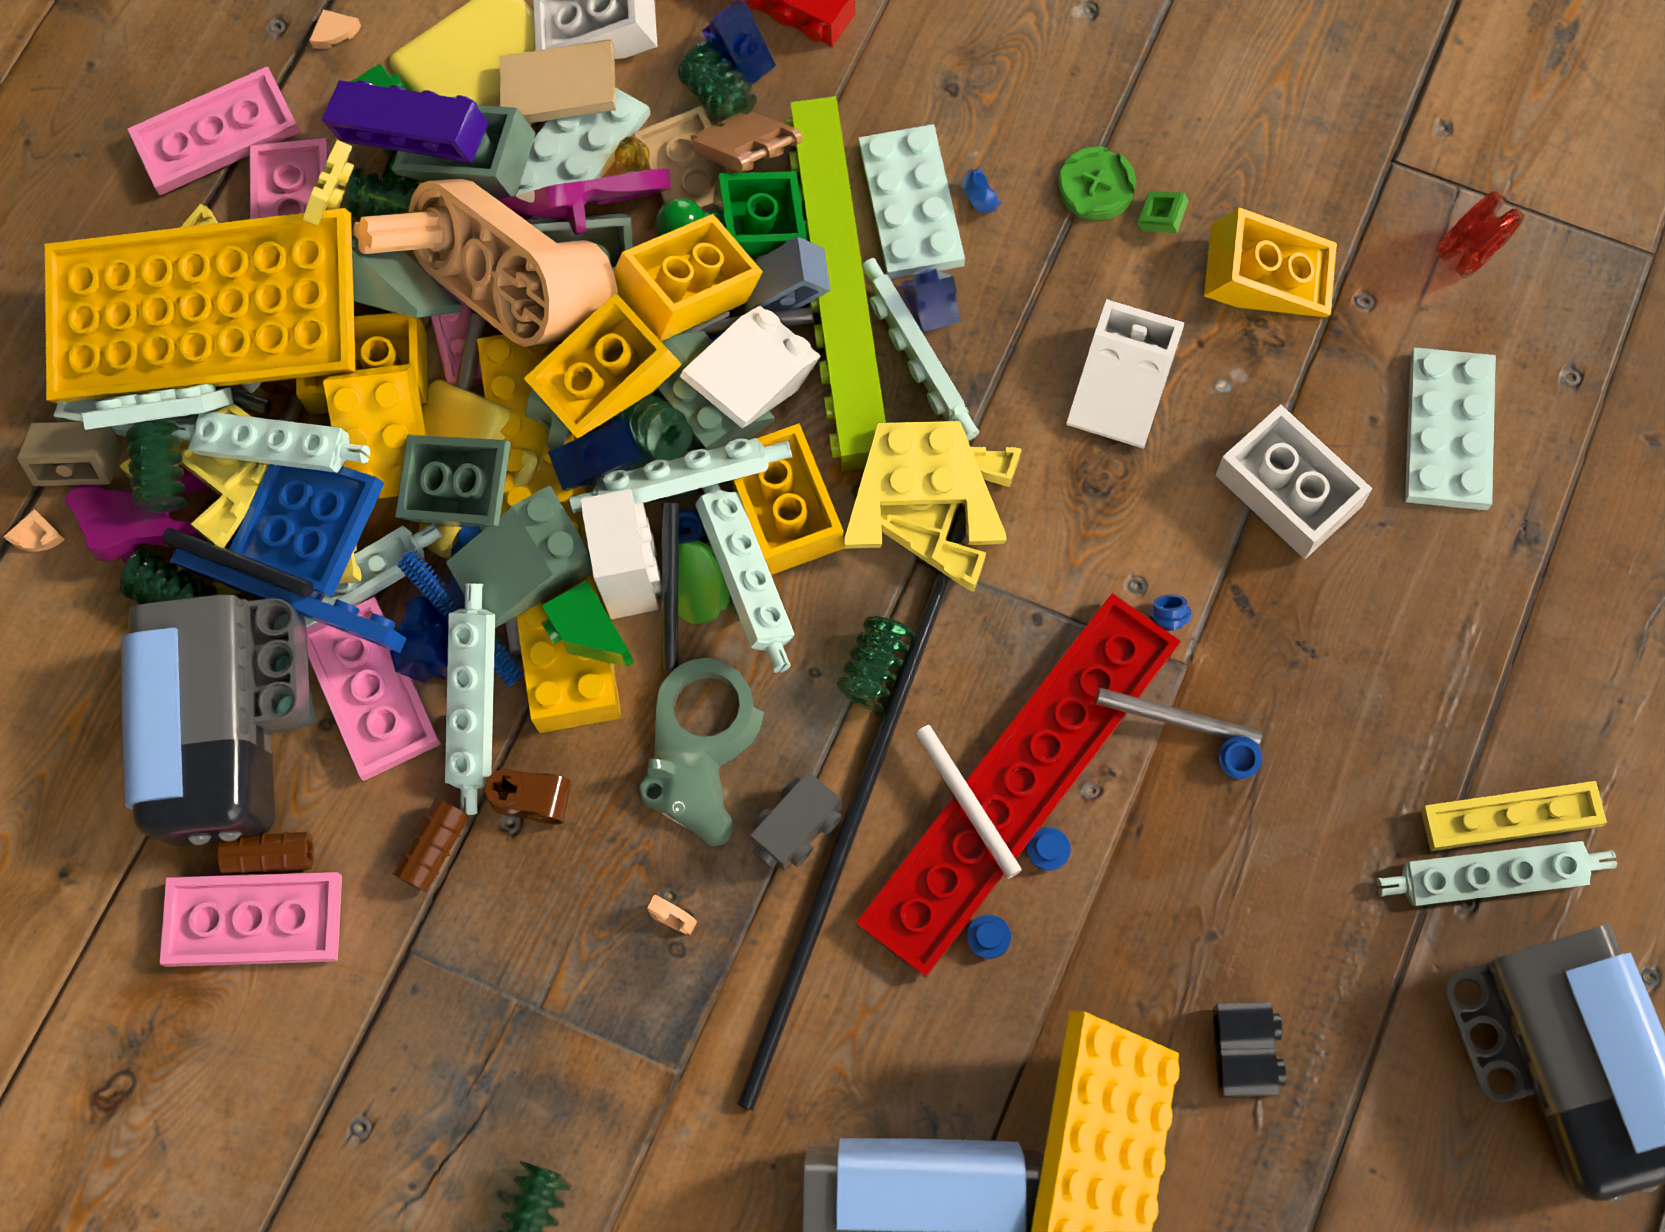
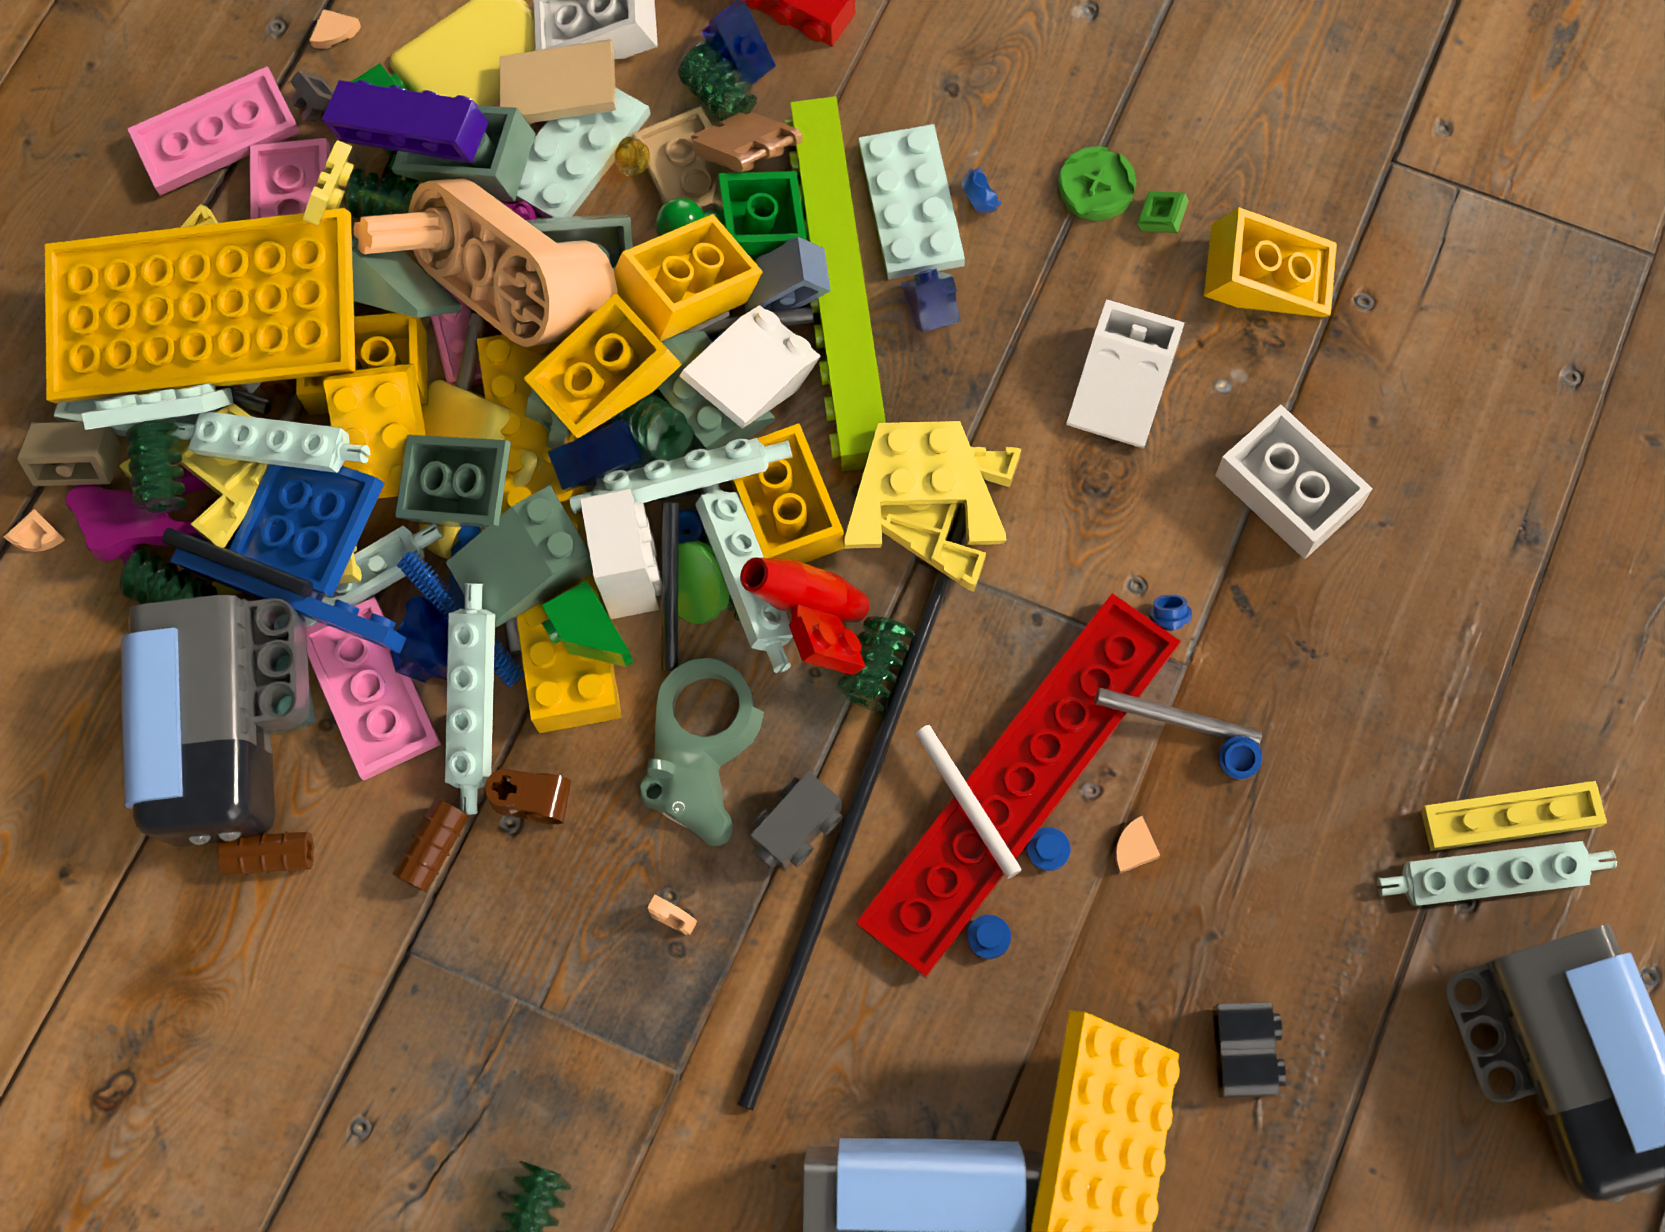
(251, 919): bright pink plate -> none
(311, 91): none -> flat silver tile
(569, 199): magenta animal -> none
(817, 606): none -> red plate
(923, 362): light aqua plate -> none
(1135, 846): none -> light nougat tile
(1450, 429): light aqua plate -> none
(1480, 234): clear red wheel -> none

